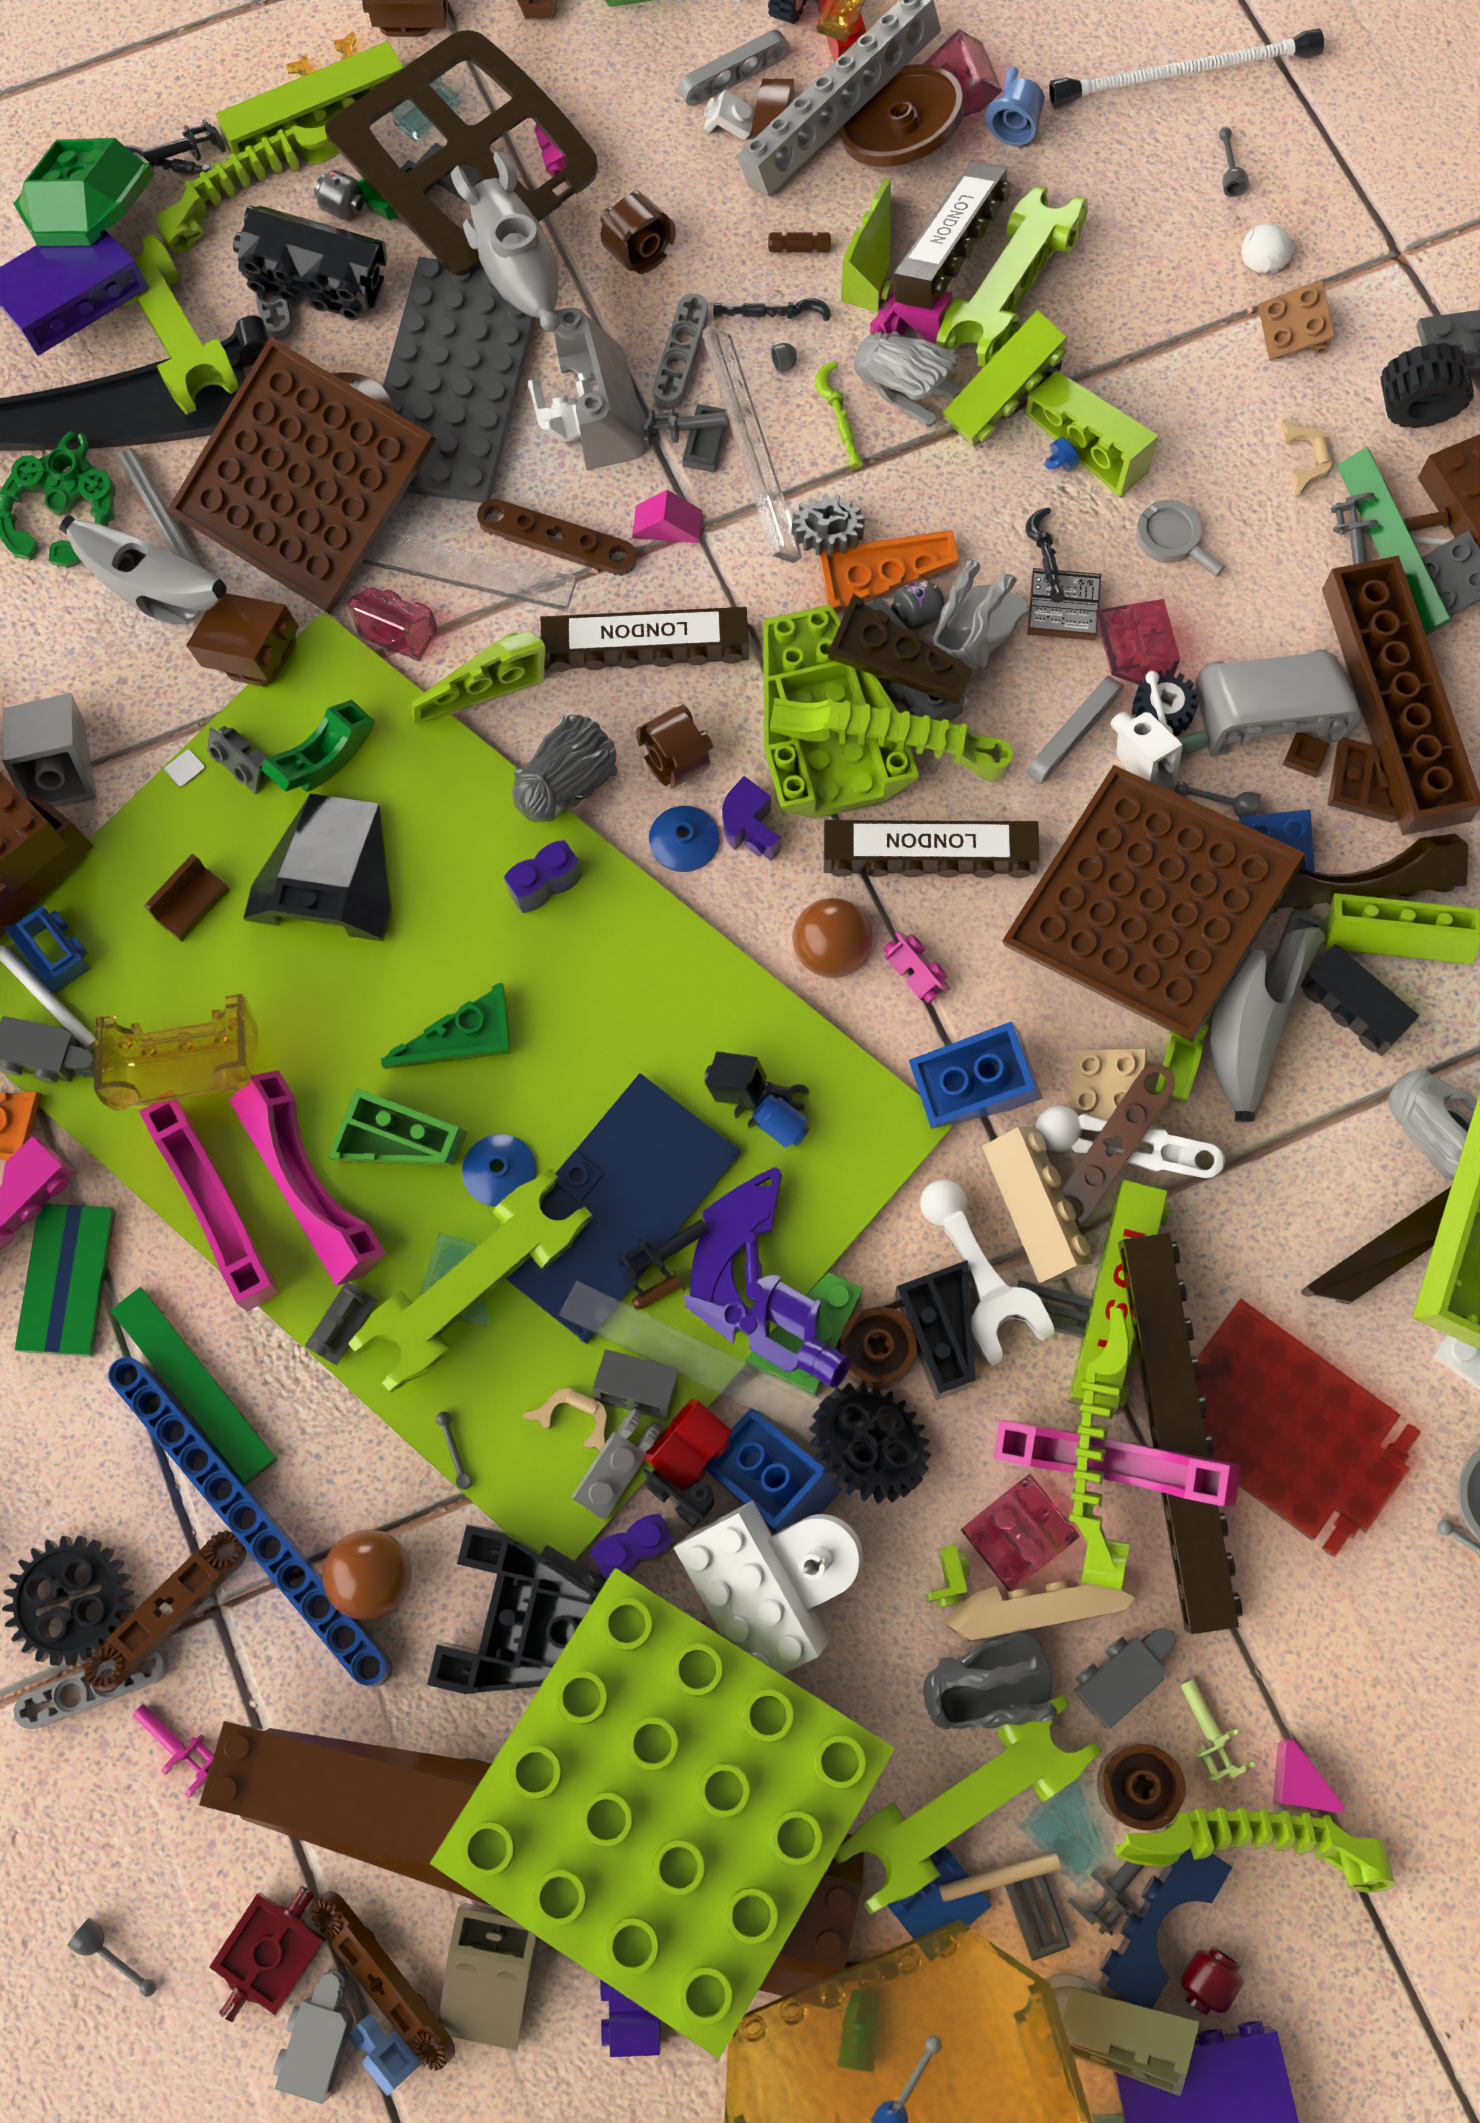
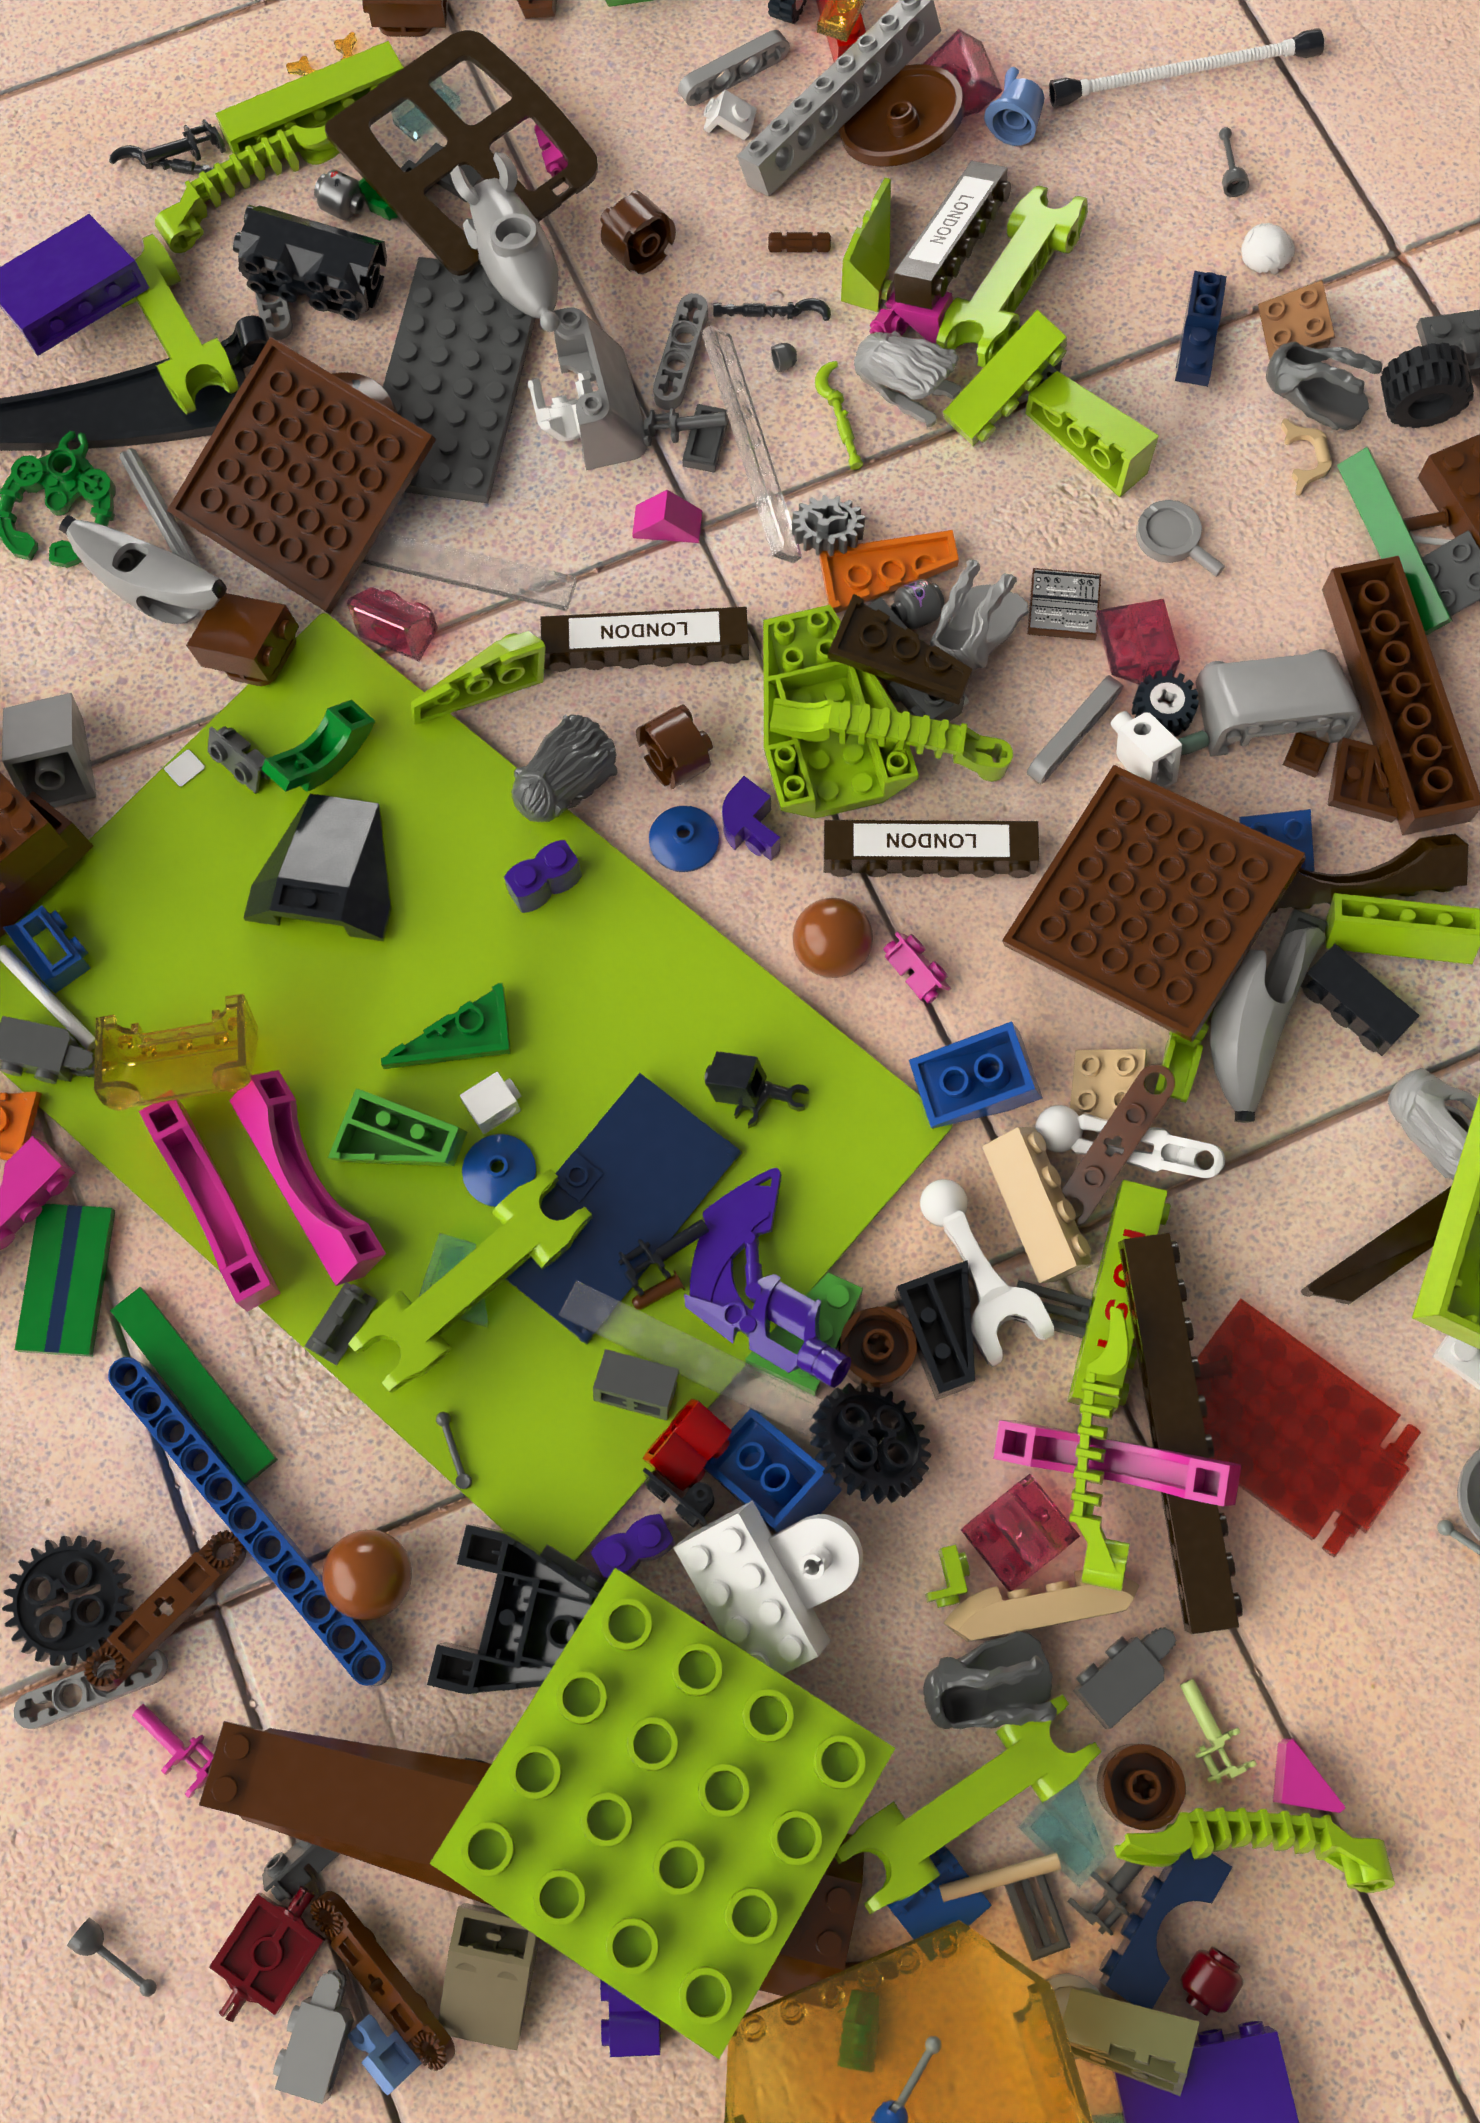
(81, 190): green piece -> none
(186, 898): reddish brown panel -> none
(287, 1870): none -> dark grey hinge
(492, 1102): none -> white brick
(578, 542): reddish brown piece -> none
(579, 1401): tan helmet -> none
(614, 1466): light grey hinge -> none
(771, 101): reddish brown slope -> none
(781, 1121): blue brick -> none
(1044, 541): black piece -> none
(1063, 455): blue tile -> none
(1152, 678): white hinge -> none
(1200, 328): none -> dark blue slope
(1244, 804): dark grey hinge -> none
(1318, 389): none -> dark grey hair
(1356, 529): dark grey piece -> none

